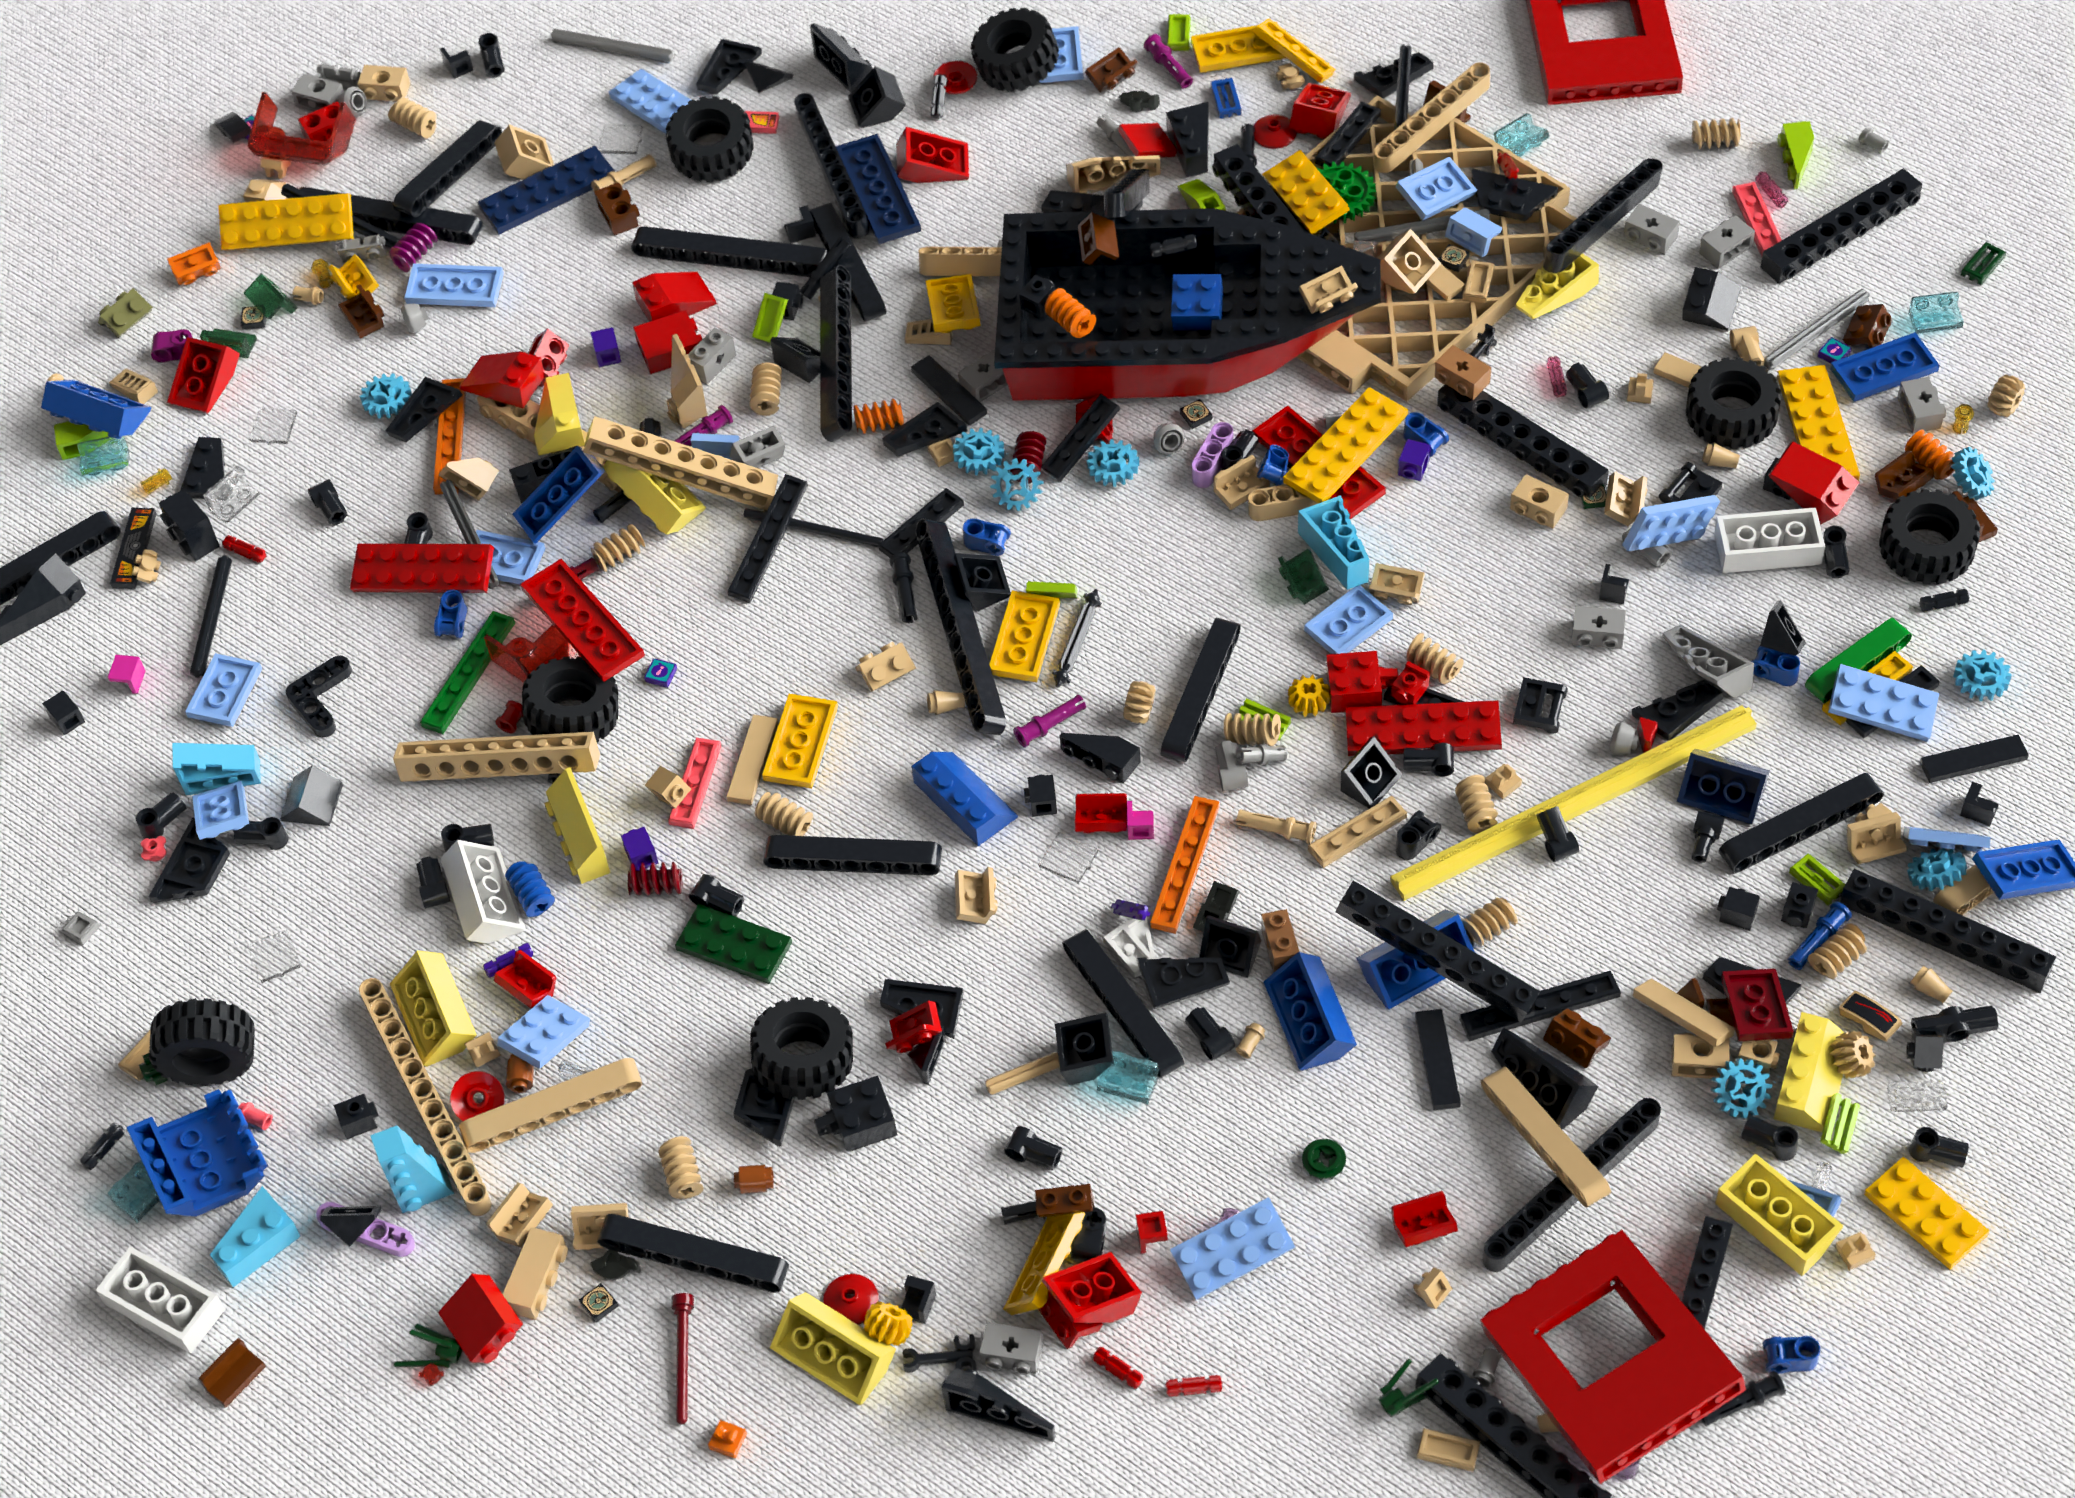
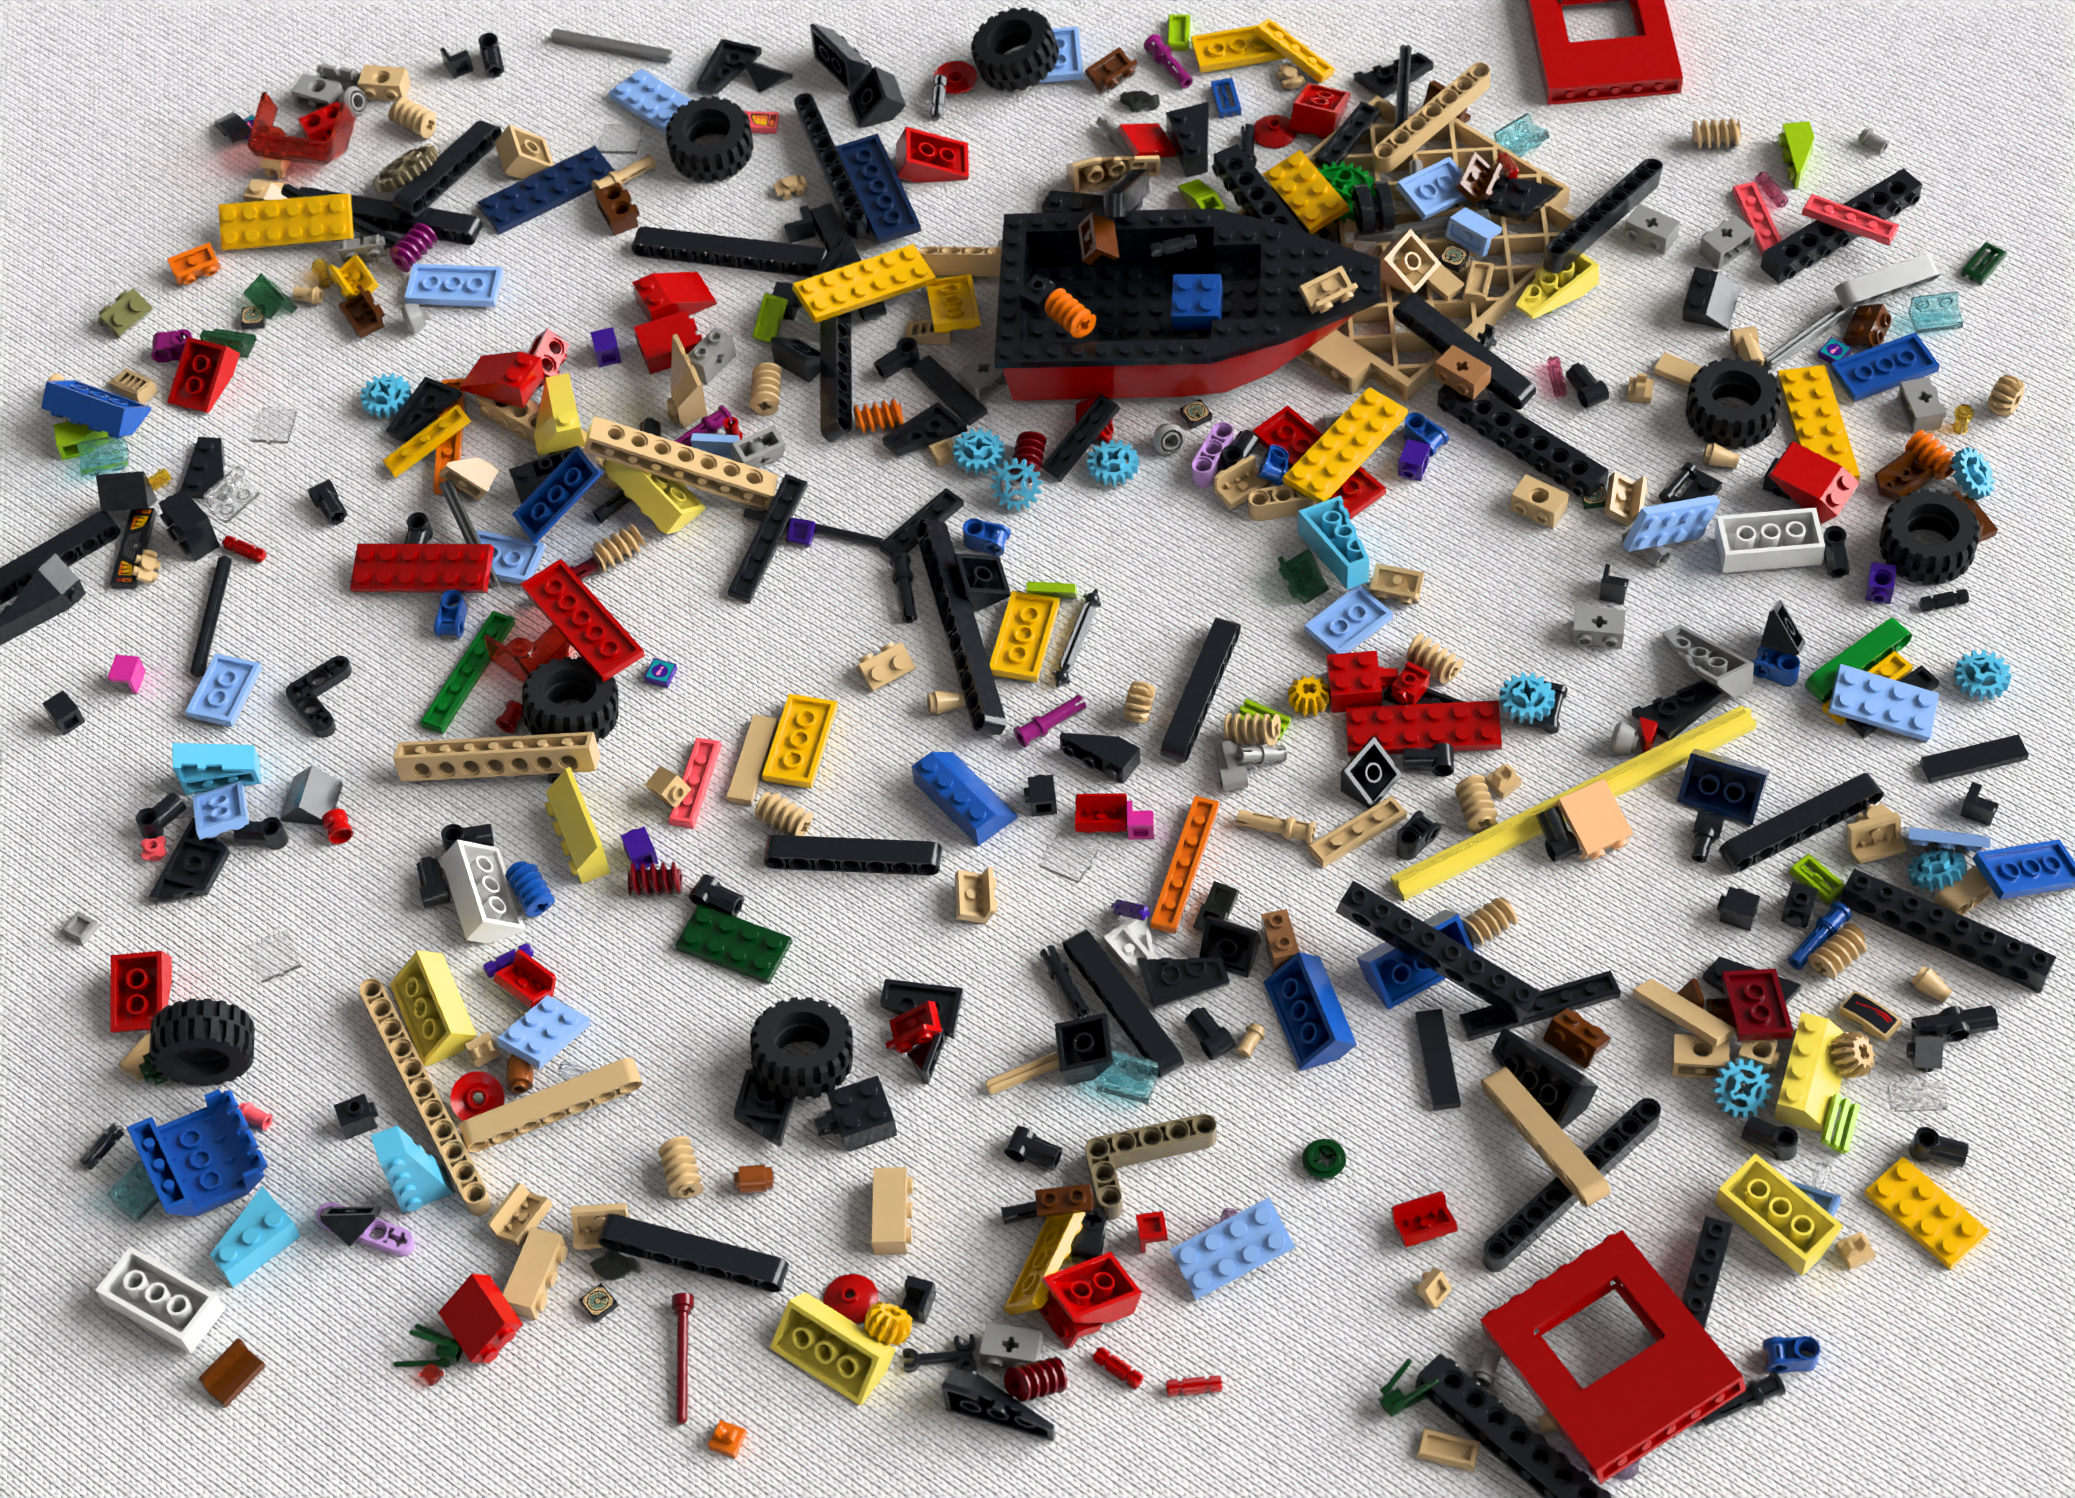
(124, 491): none -> black slope
(138, 989): none -> red slope
(337, 826): none -> red wheel
(405, 168): none -> dark tan gear
(426, 441): none -> yellow tile
(732, 428): none -> red pin
(790, 184): none -> tan piece
(801, 531): none -> dark purple tile
(863, 283): none -> yellow plate
(891, 1210): none -> tan brick
(903, 356): none -> black piece
(1036, 1379): none -> dark red piece
(1059, 972): none -> black pin
(1142, 1152): none -> dark tan beam
(1373, 208): none -> black wheel
(1443, 333): none -> black beam
(1477, 178): none -> reddish brown bracket
(1527, 697): none -> medium azure gear
(1595, 819): none -> light nougat panel
(1850, 219): none -> coral tile
(1880, 583): none -> dark purple brick
(1887, 281): none -> beam

